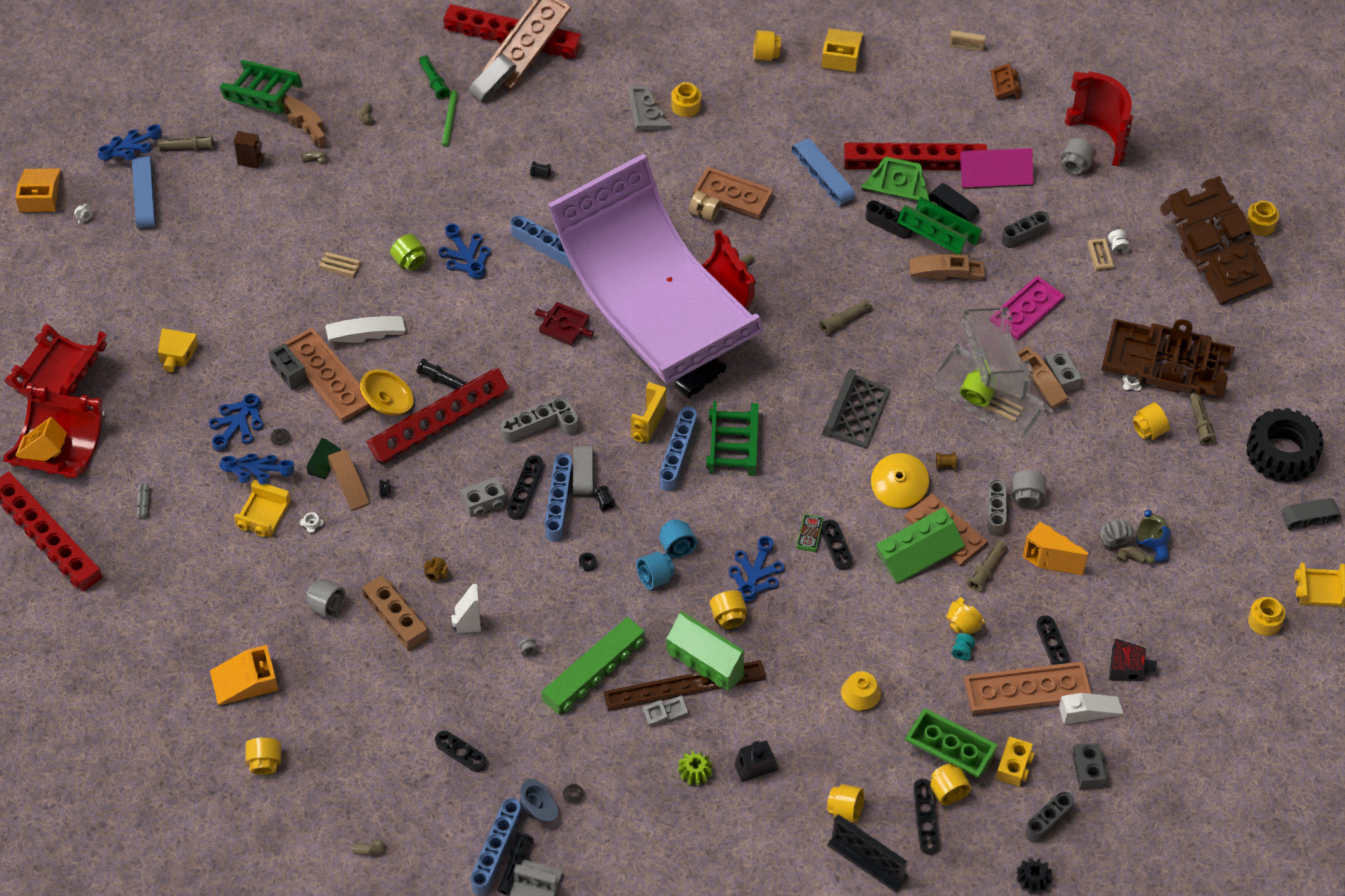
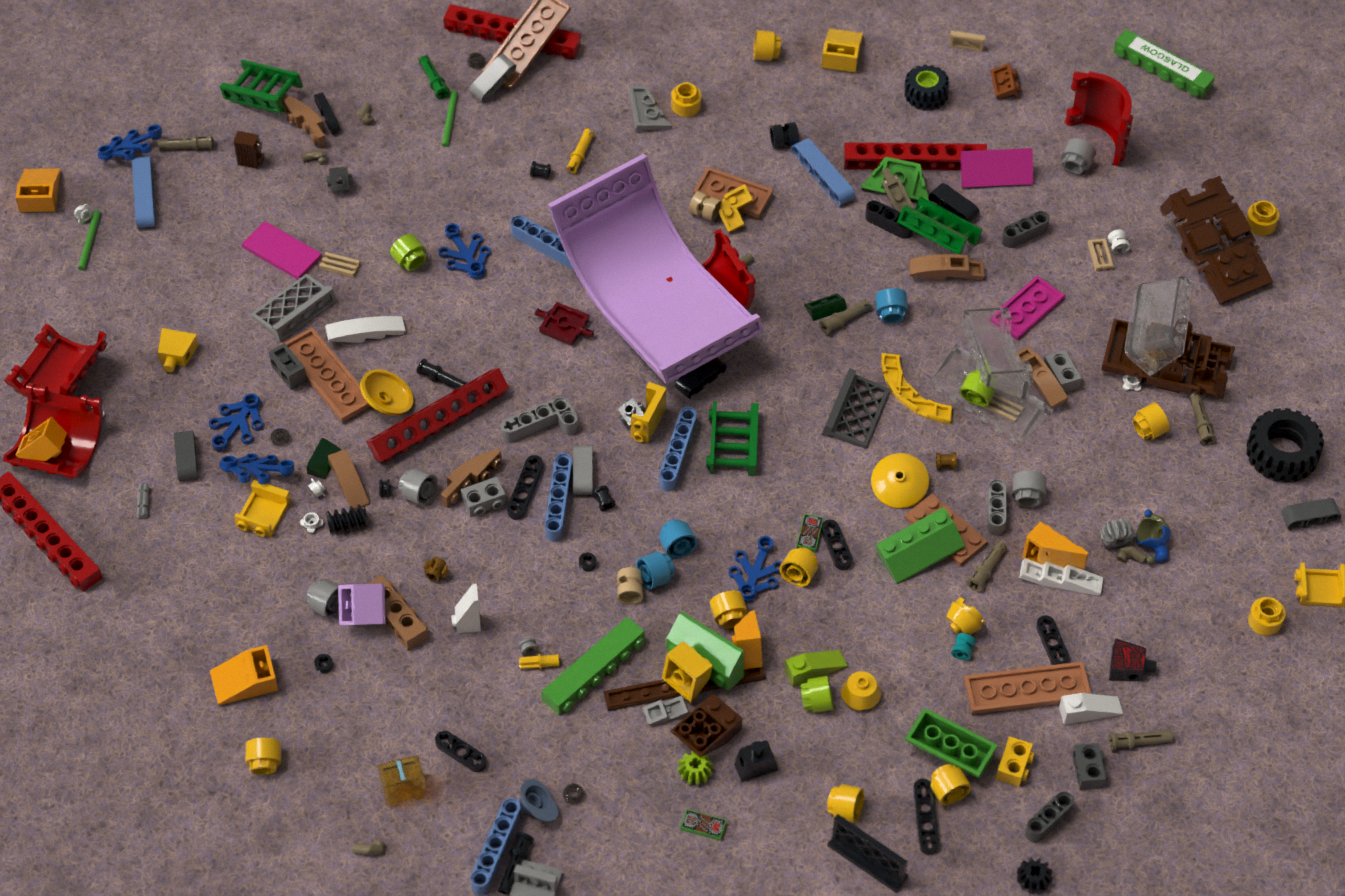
(89, 240): none -> bright green bar
(185, 455): none -> dark grey beam
(281, 250): none -> dark pink tile
(300, 313): none -> light grey fence
(317, 488): none -> white plate
(323, 657): none -> black bush
(326, 111): none -> black beam
(339, 172): none -> dark grey brick
(347, 519): none -> black piece
(361, 604): none -> lavender slope
(402, 780): none -> clear yellow container
(417, 484): none -> light grey piece
(472, 471): none -> medium nougat slope
(476, 60): none -> clear smoke plate
(539, 661): none -> yellow axle
(578, 155): none -> yellow pin
(628, 408): none -> brick
(629, 585): none -> tan wheel
(686, 671): none -> yellow slope
(703, 825): none -> tile
(708, 726): none -> reddish brown slope
(729, 207): none -> yellow plate
(749, 639): none -> light orange slope
(784, 134): none -> black wheel
(799, 566): none -> yellow piece
(813, 665): none -> lime slope
(817, 694): none -> lime piece
(826, 306): none -> dark green slope
(891, 305): none -> dark azure piece
(895, 191): none -> dark tan hinge
(908, 395): none -> yellow tile
(926, 87): none -> black wheel
(1060, 577): none -> white slope
(1130, 739): none -> dark tan pin
(1158, 322): none -> clear windscreen
(1164, 64): none -> bright green brick

